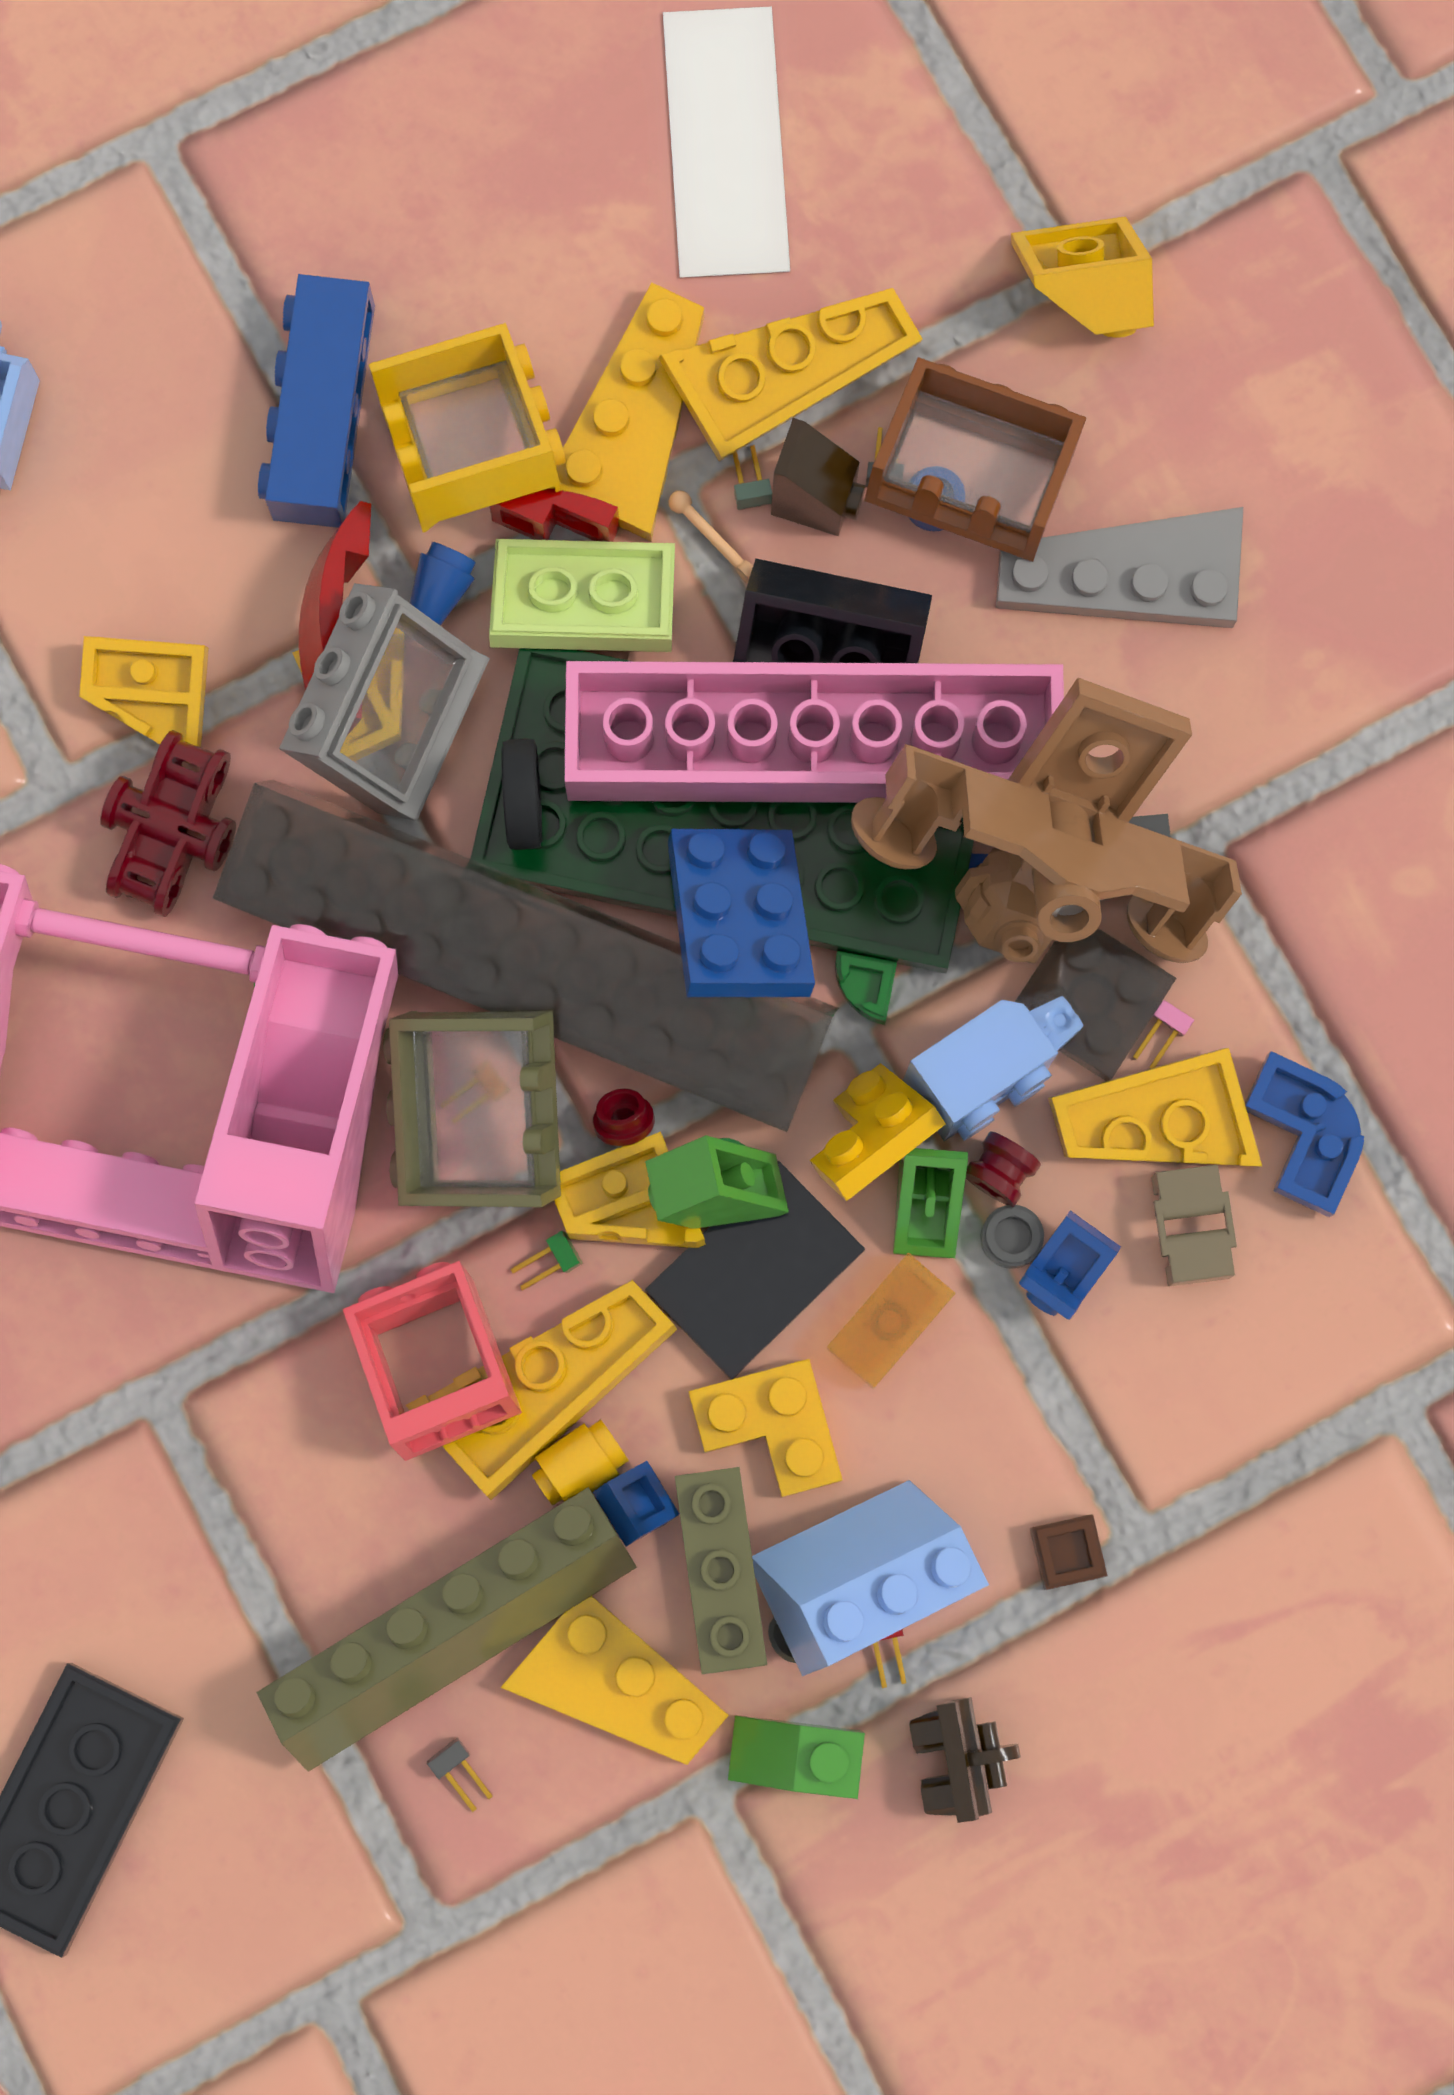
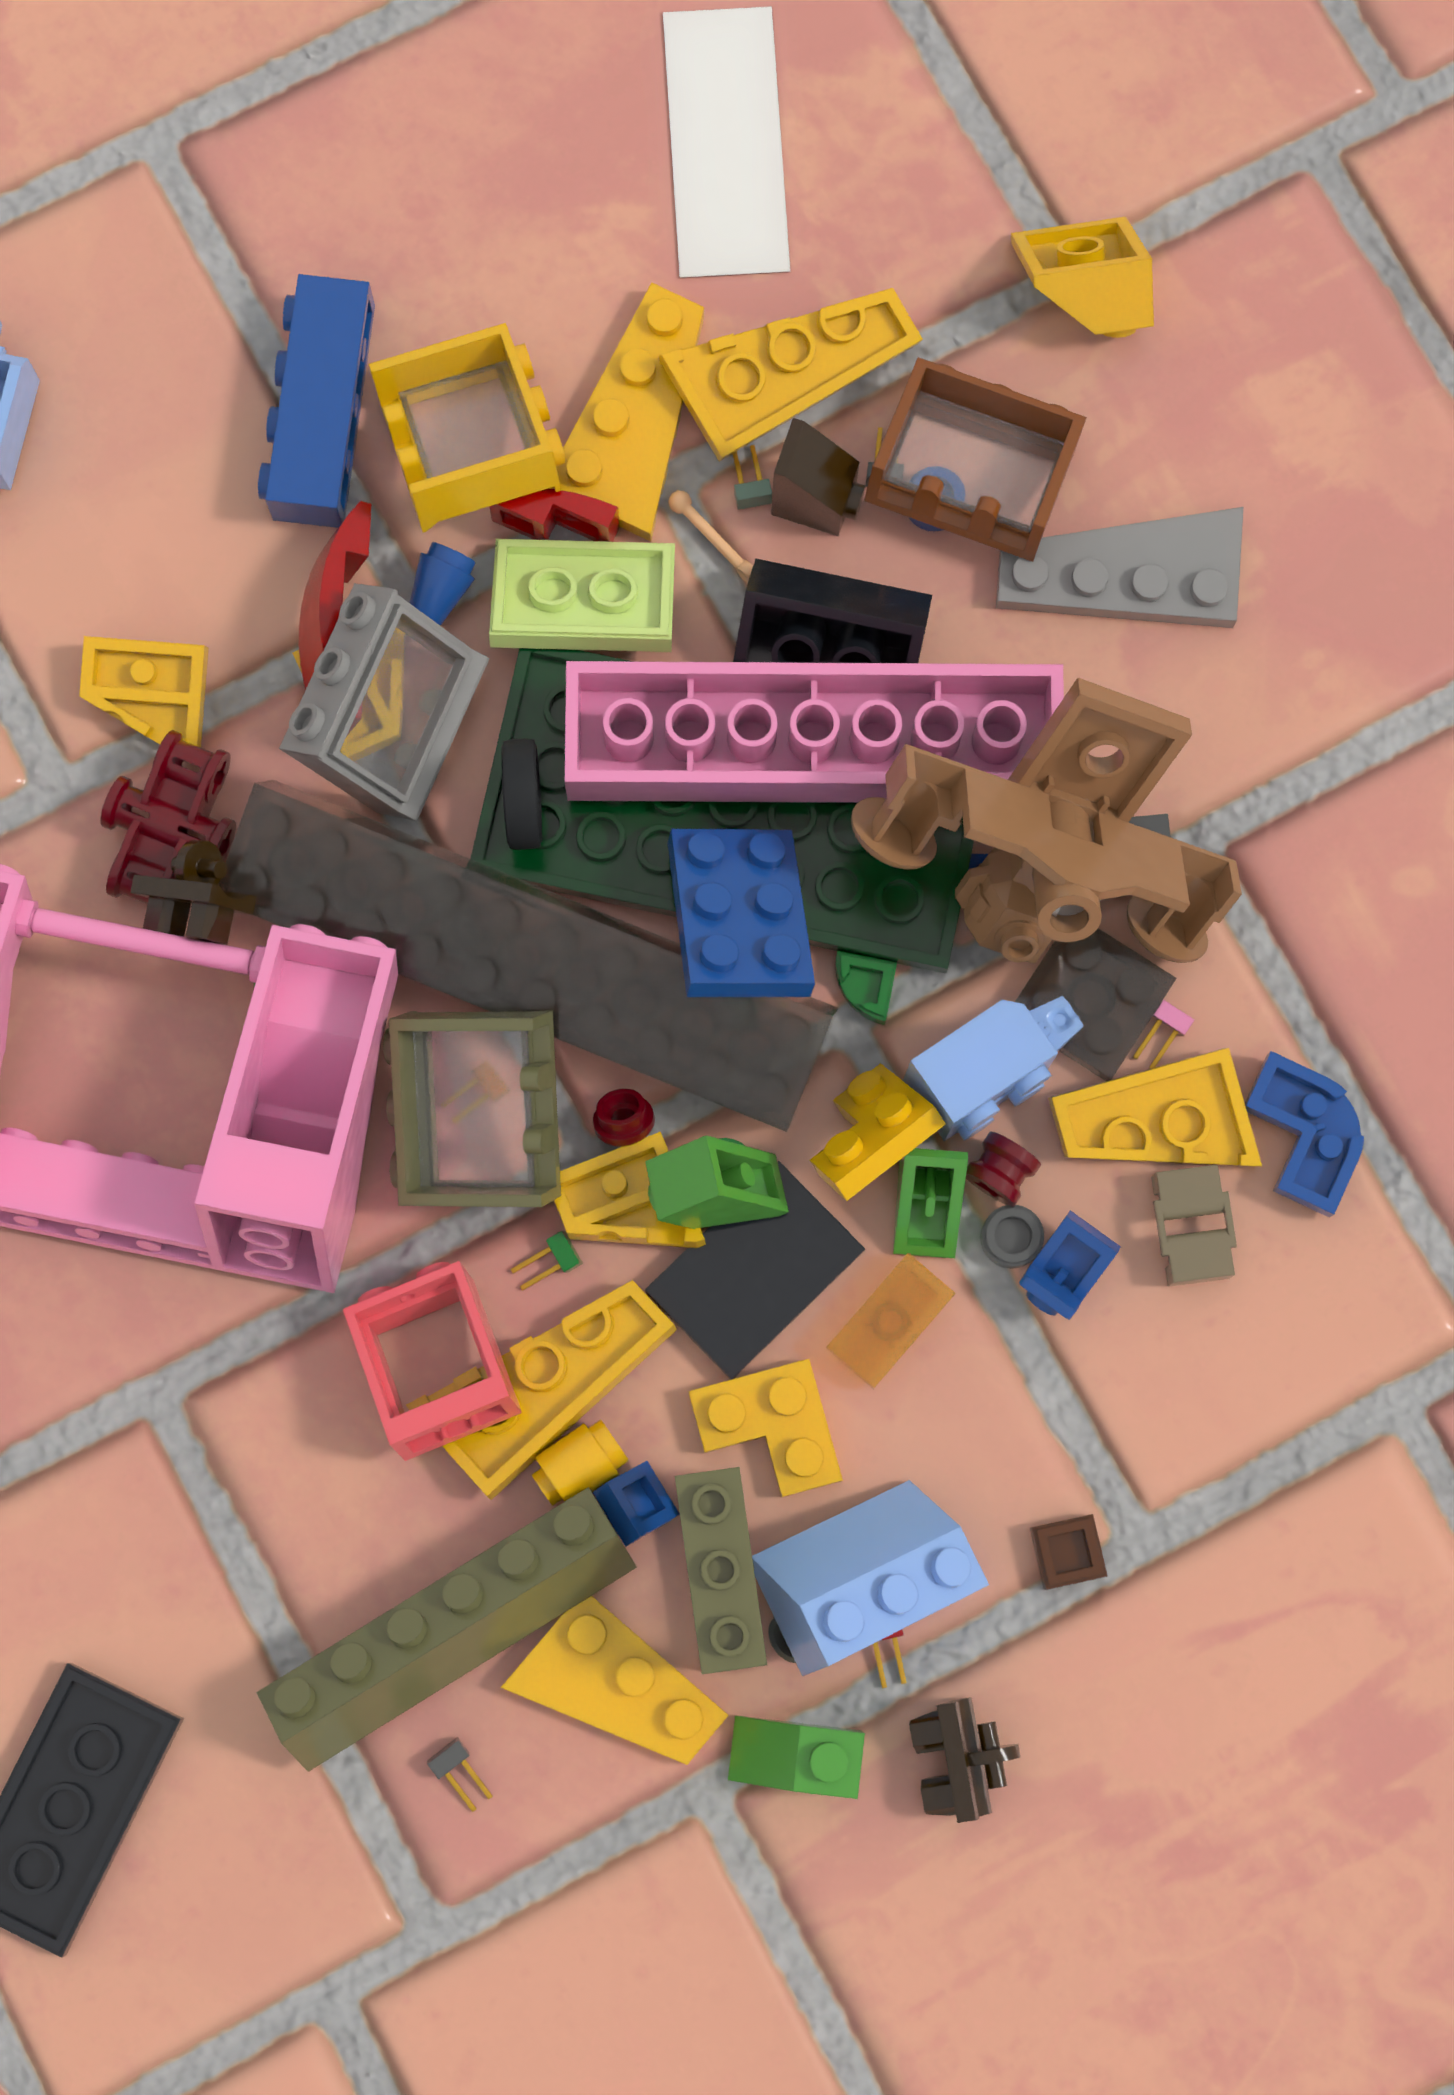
(197, 874): none -> dark brown hips

